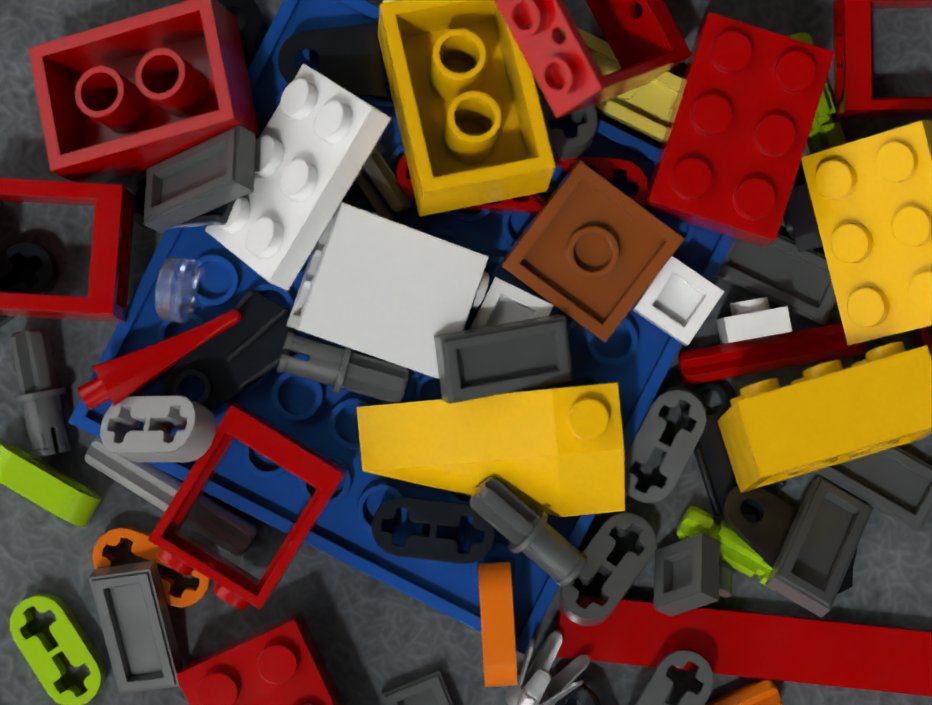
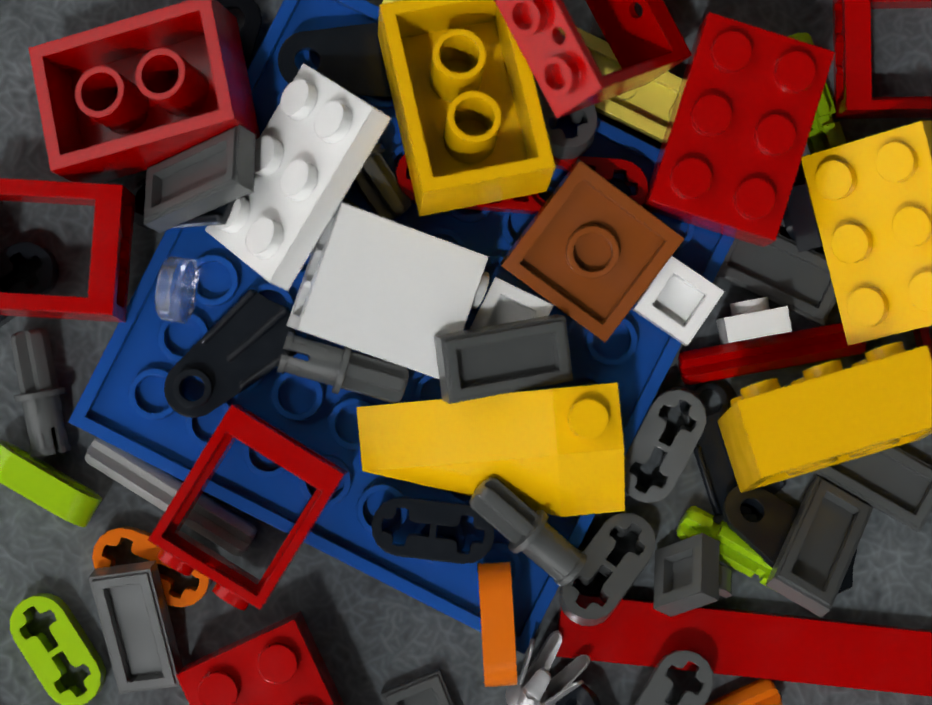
(134, 371): red piece -> none
(155, 441): light grey beam -> none

